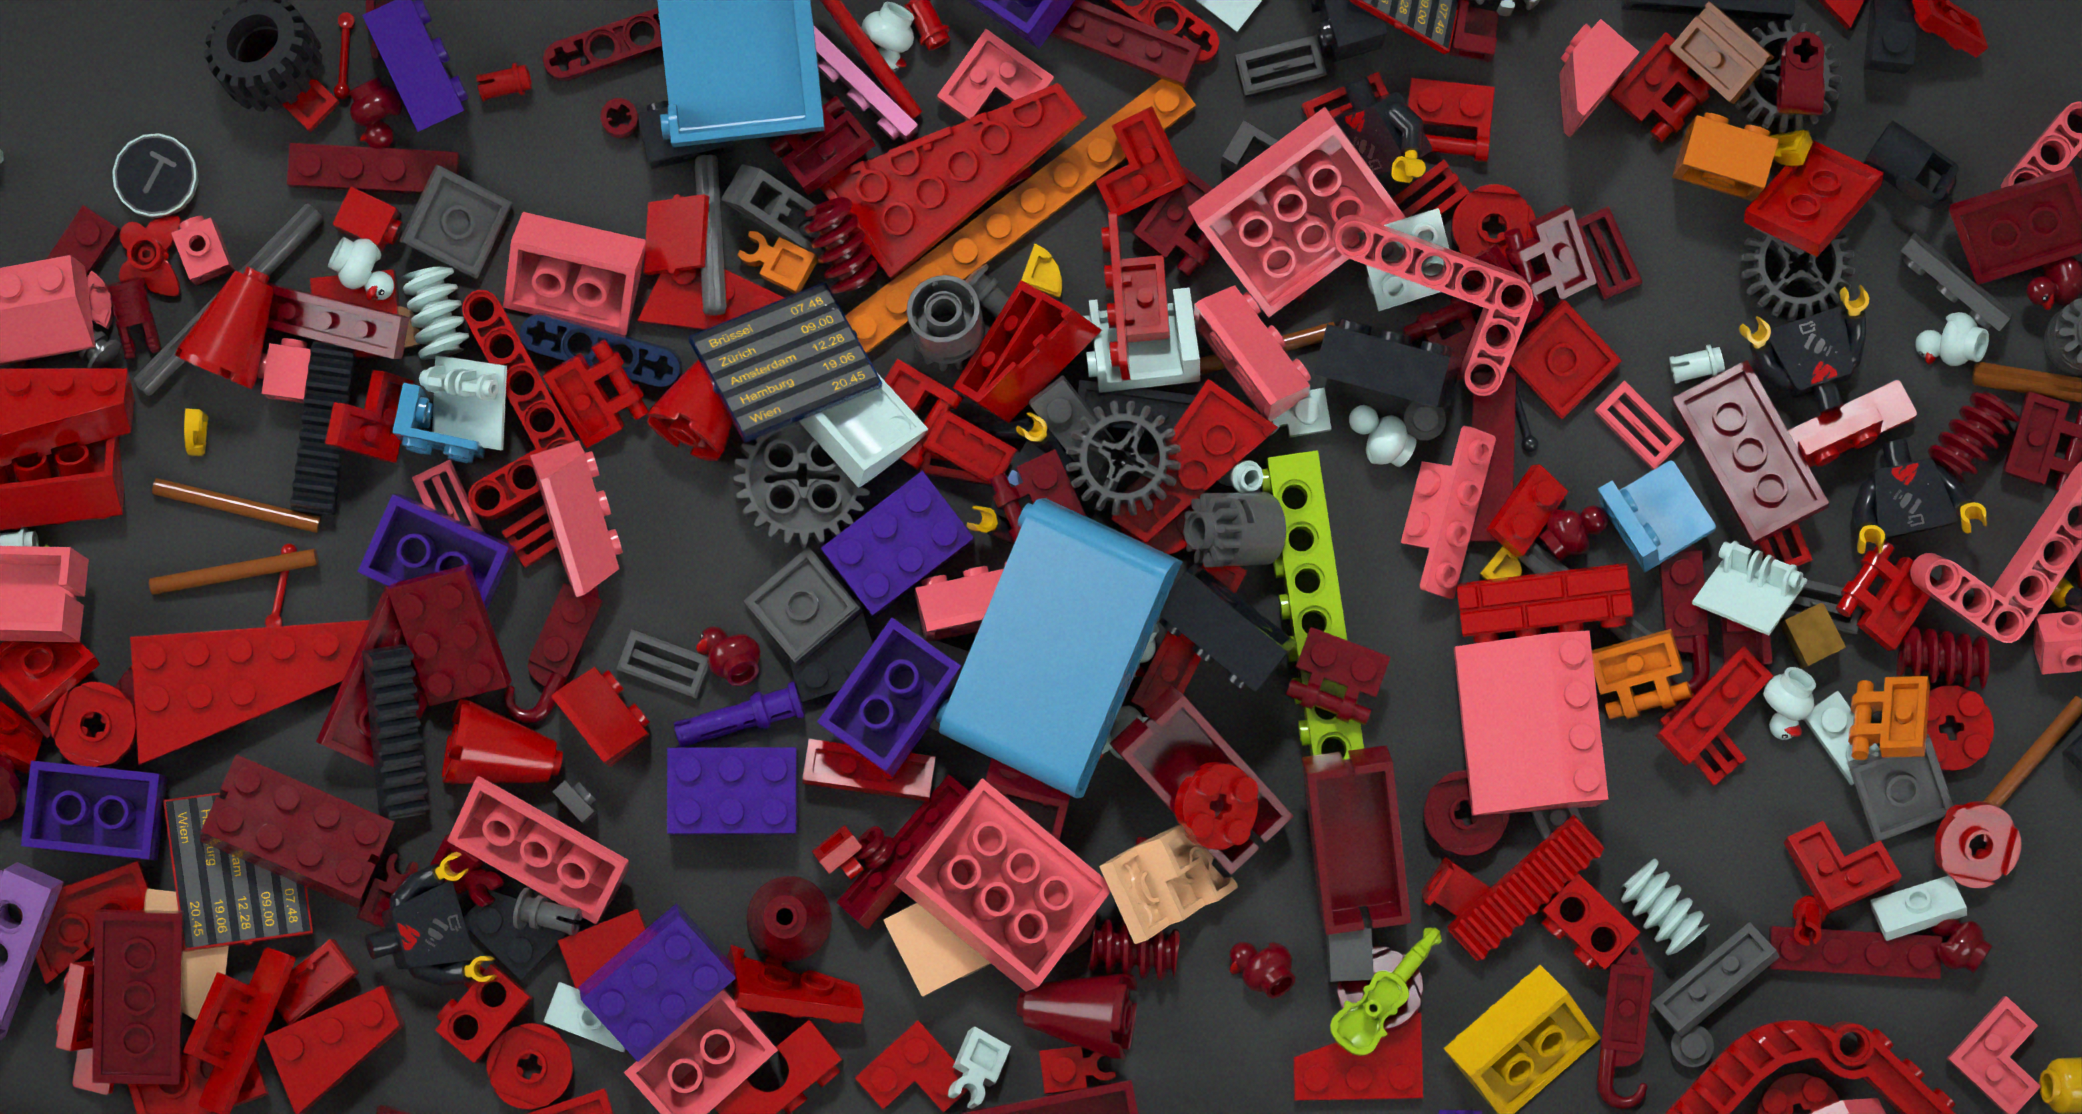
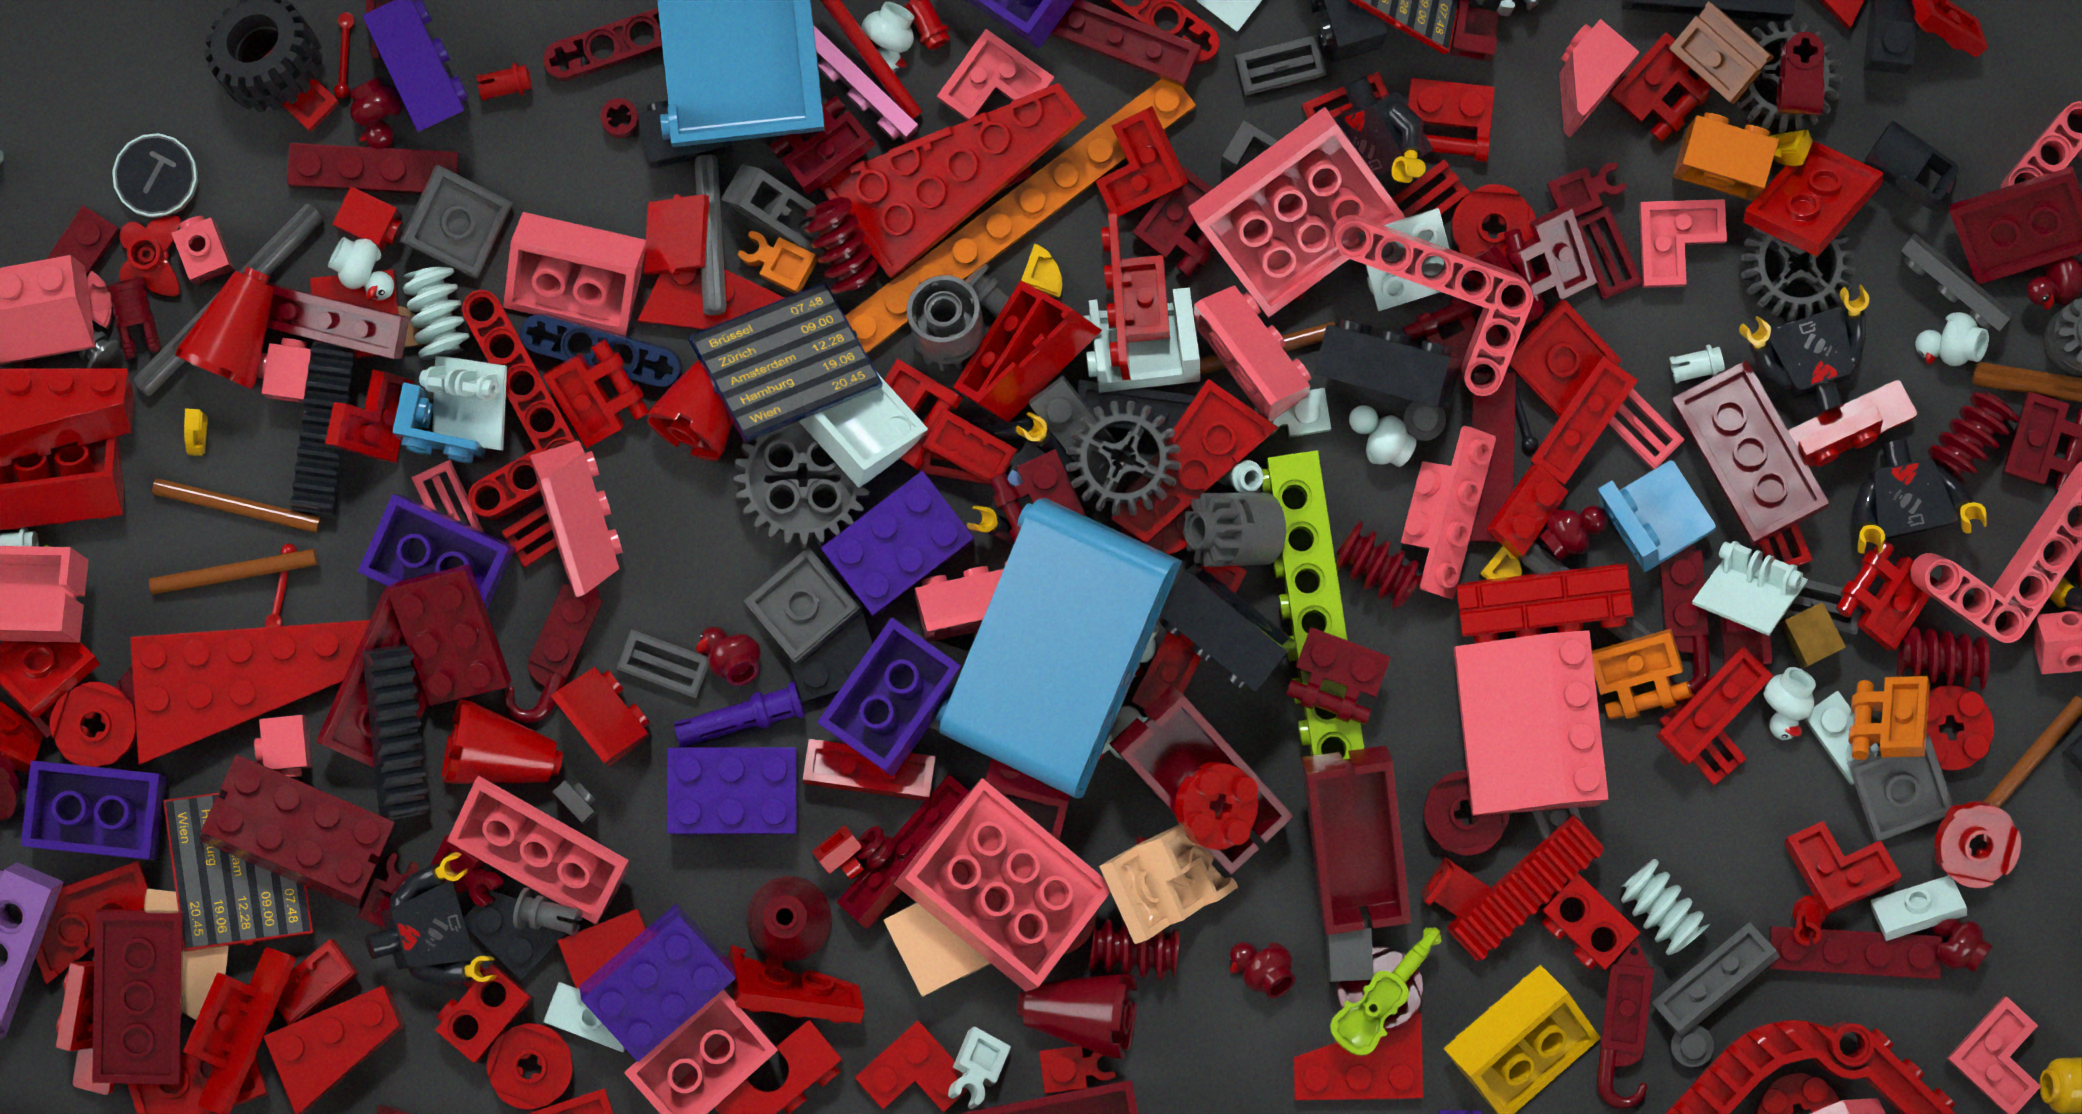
(284, 745): none -> coral brick
(1378, 566): none -> dark red piece
(1582, 191): none -> dark red plate
(1584, 419): none -> red plate
(1666, 231): none -> coral plate

